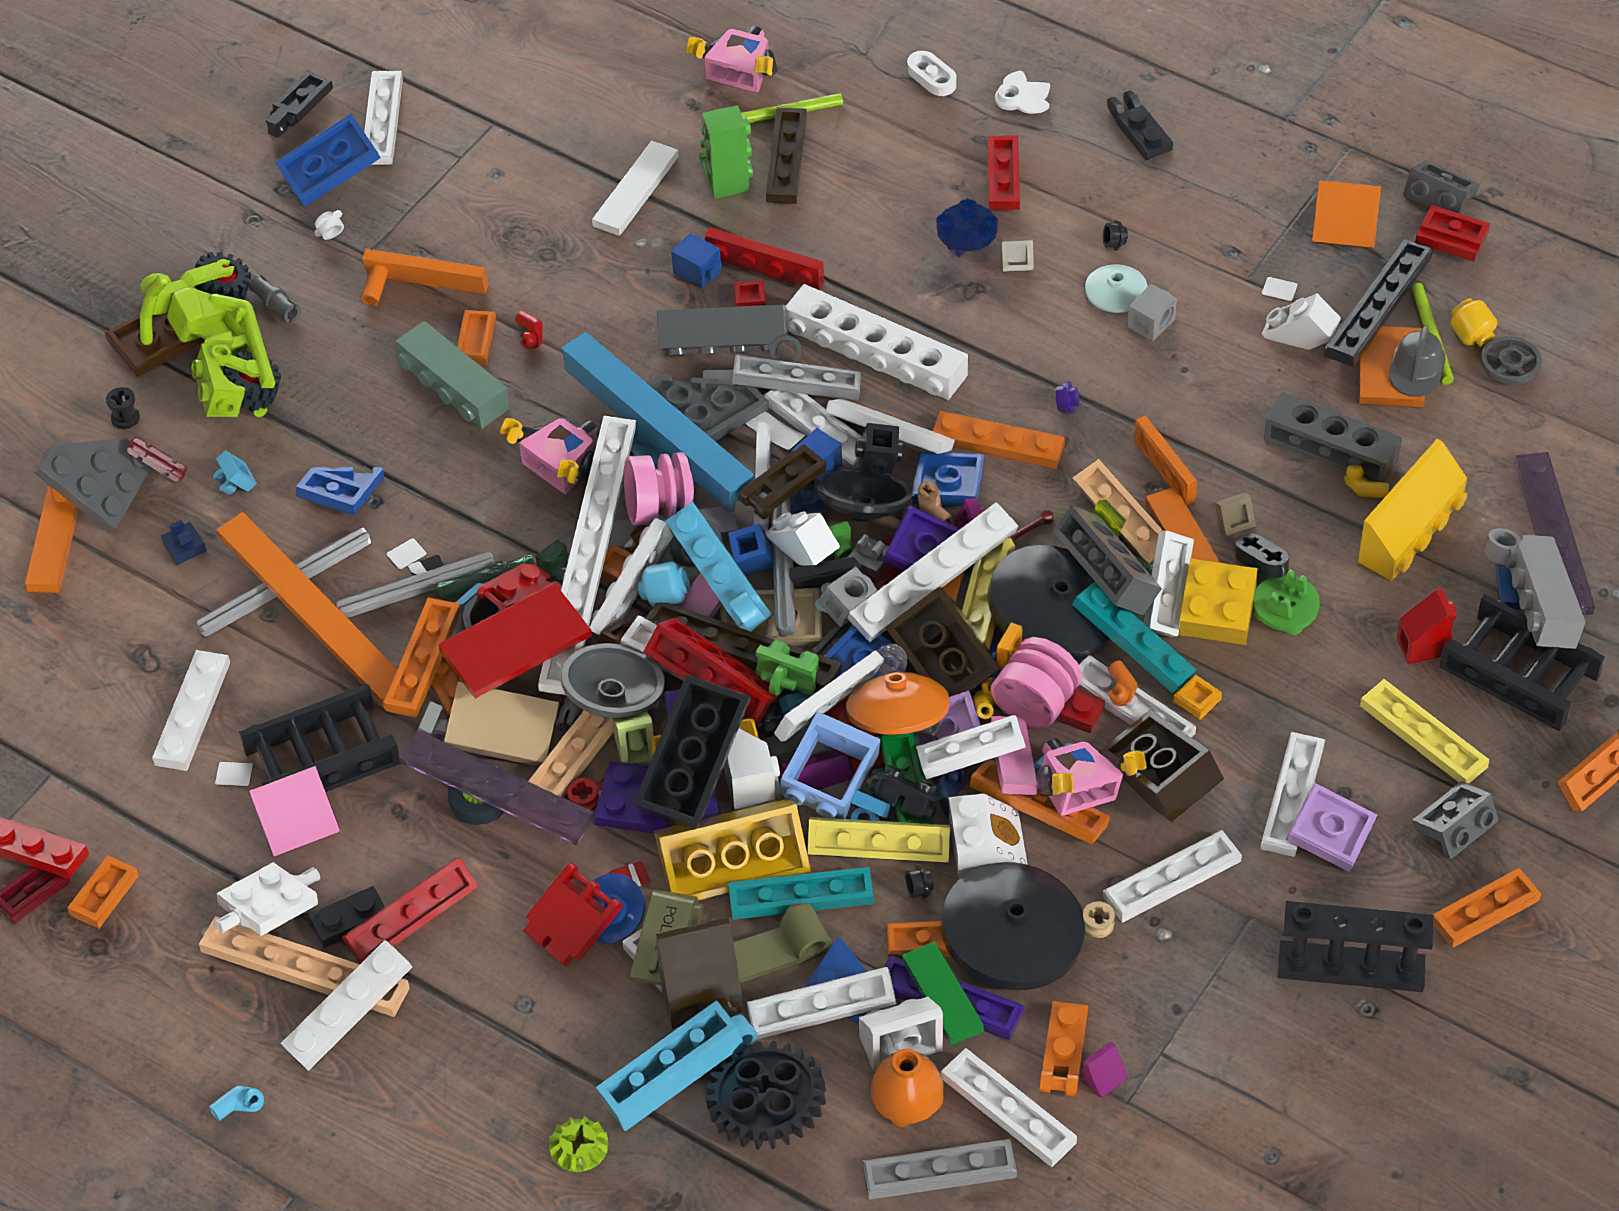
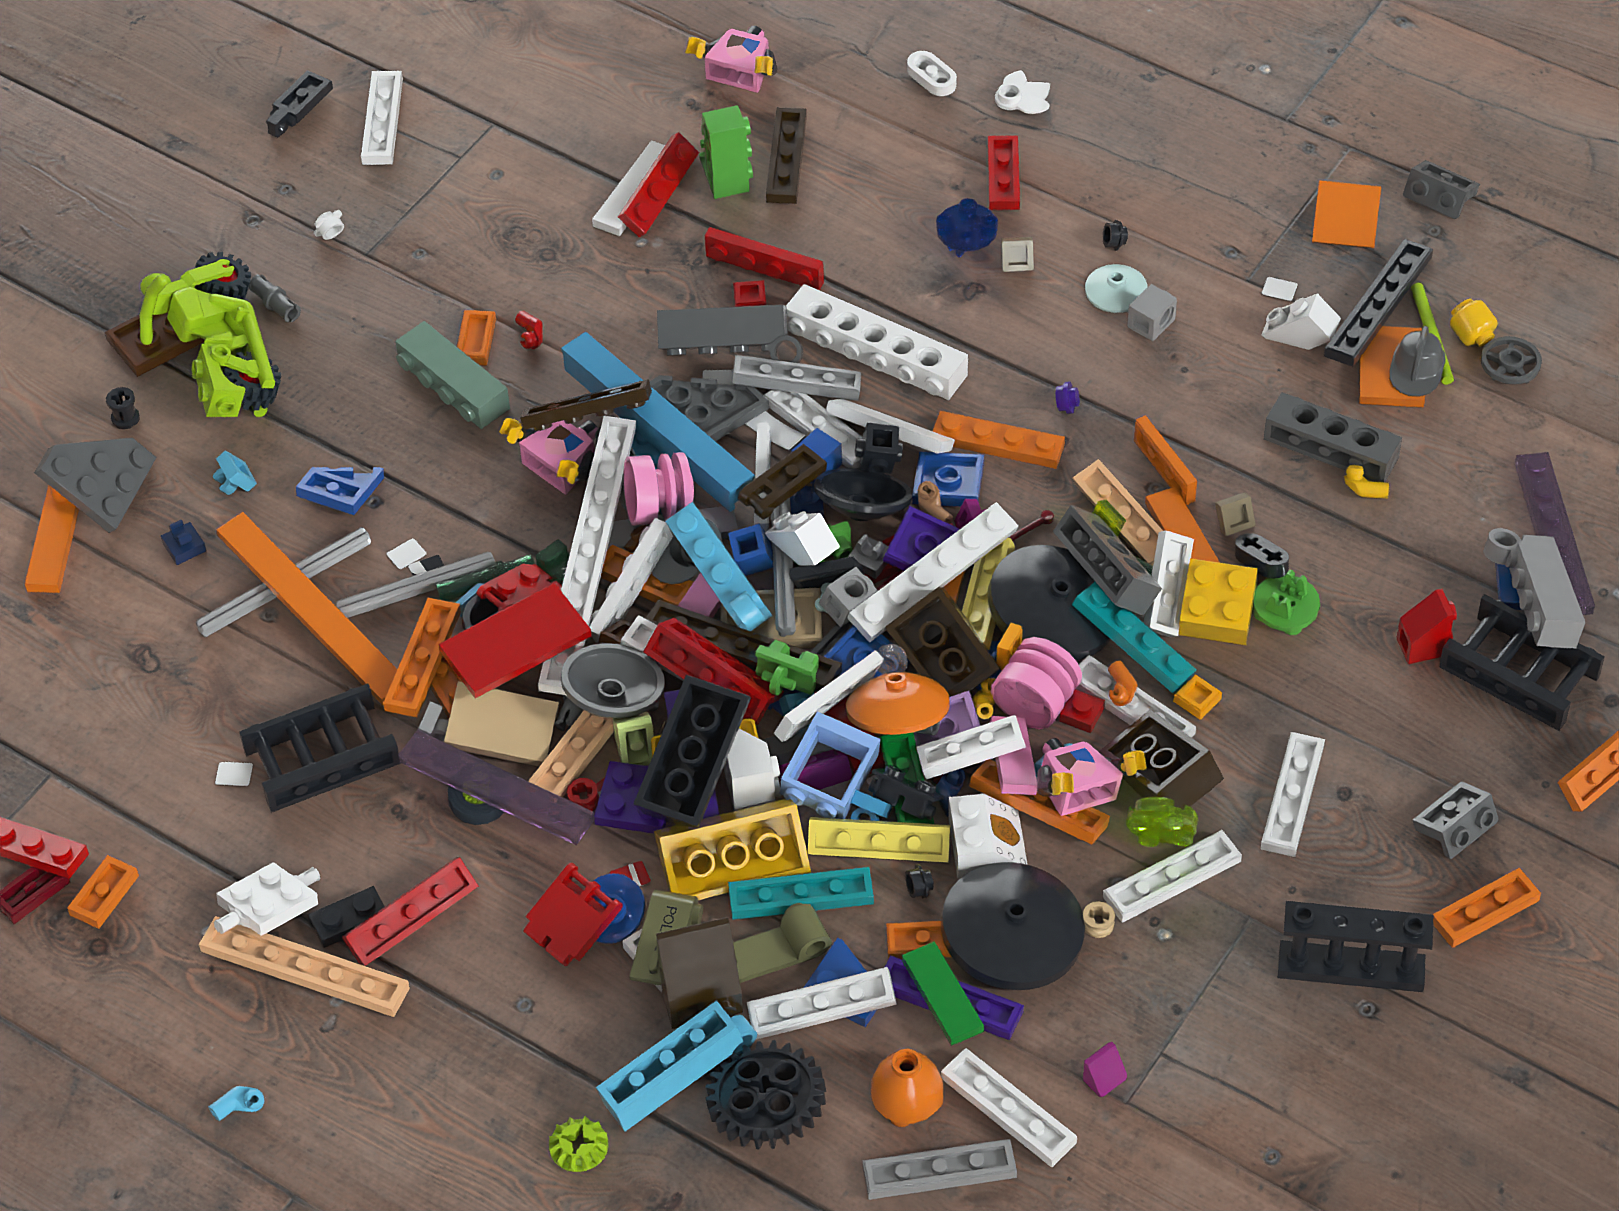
(156, 459): axle -> none
(191, 710): white plate -> none
(294, 811): bright pink tile -> none
(328, 160): blue plate -> none
(346, 1005): white plate -> none
(418, 270): orange piece -> none
(574, 408): none -> dark brown plate
(658, 184): none -> red plate
(664, 584): medium azure head -> none
(696, 260): blue brick -> none
(769, 723): black plate -> none
(810, 105): lime bar -> none
(907, 1026): white slope -> none
(1064, 1048): orange plate -> none
(1140, 126): black hinge -> none
(1159, 821): none -> clear neon green plate
(1331, 827): lavender plate -> none
(1412, 512): yellow slope -> none
(1424, 732): light yellow plate -> none
(1452, 233): red plate -> none

